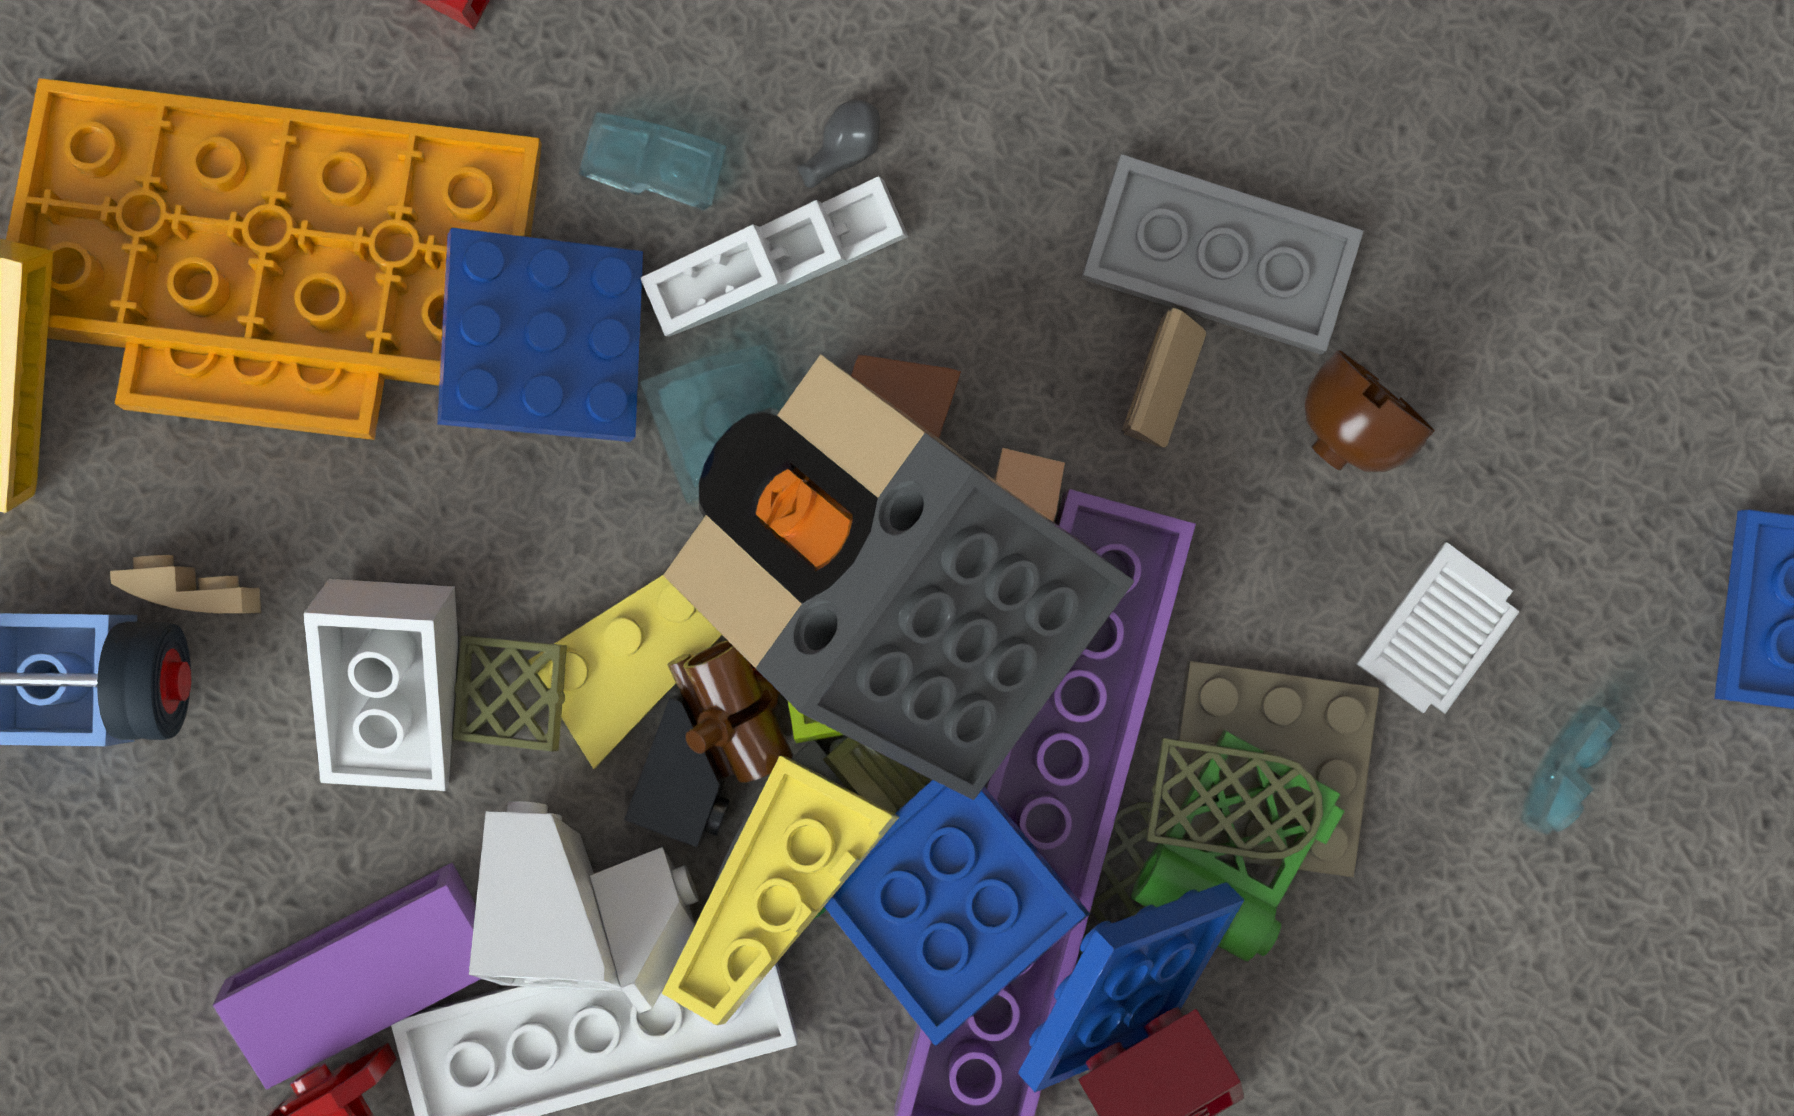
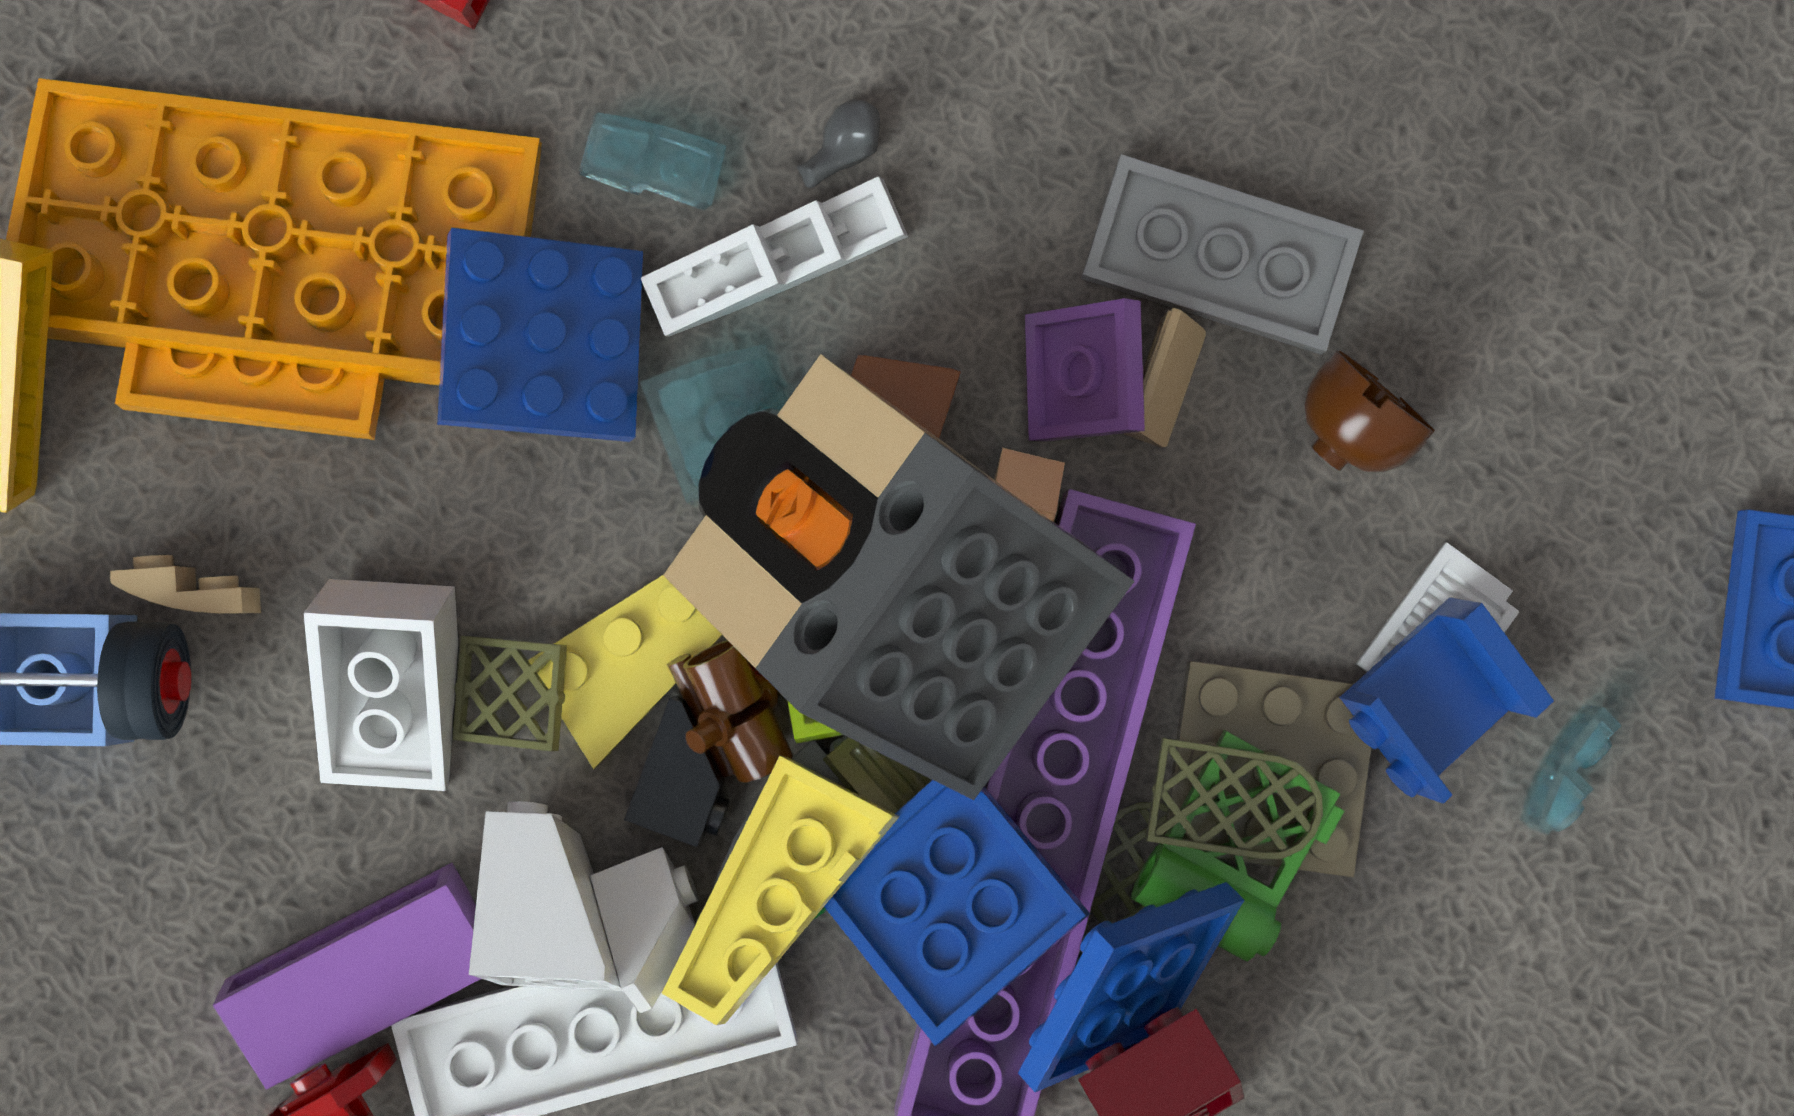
(1085, 371): none -> medium lavender plate
(1441, 695): none -> blue panel

